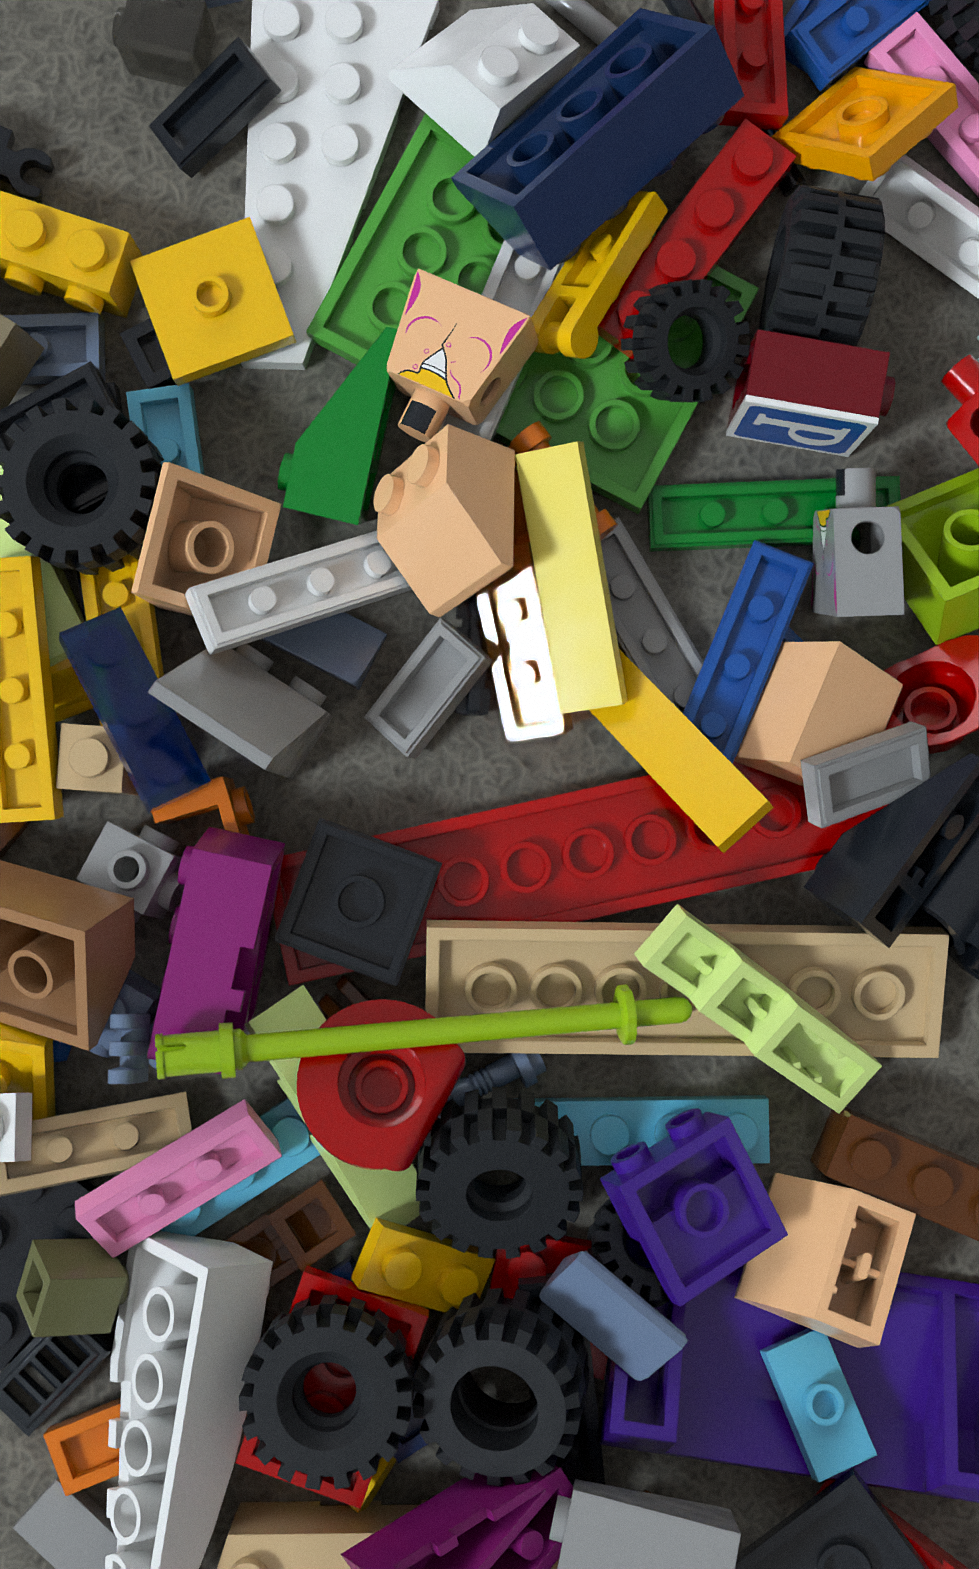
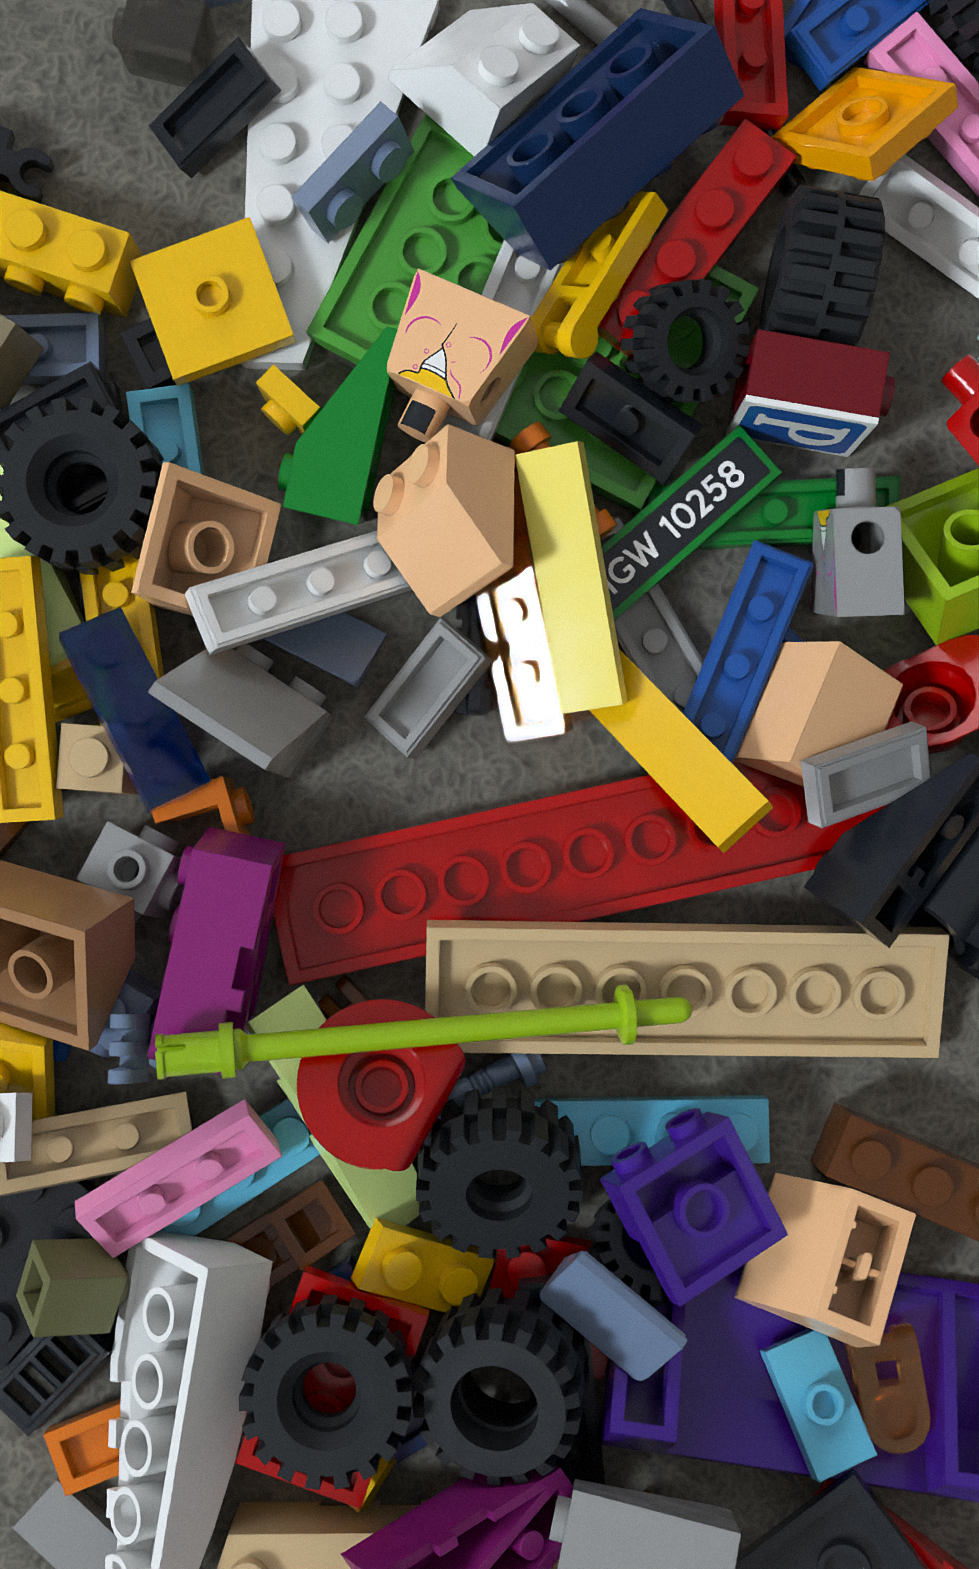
(286, 403): none -> yellow plate
(354, 173): none -> sand blue plate
(358, 901): black plate -> none
(630, 417): none -> black plate
(684, 517): none -> tile
(757, 1009): yellowish green slope -> none
(892, 1408): none -> clear orange plate

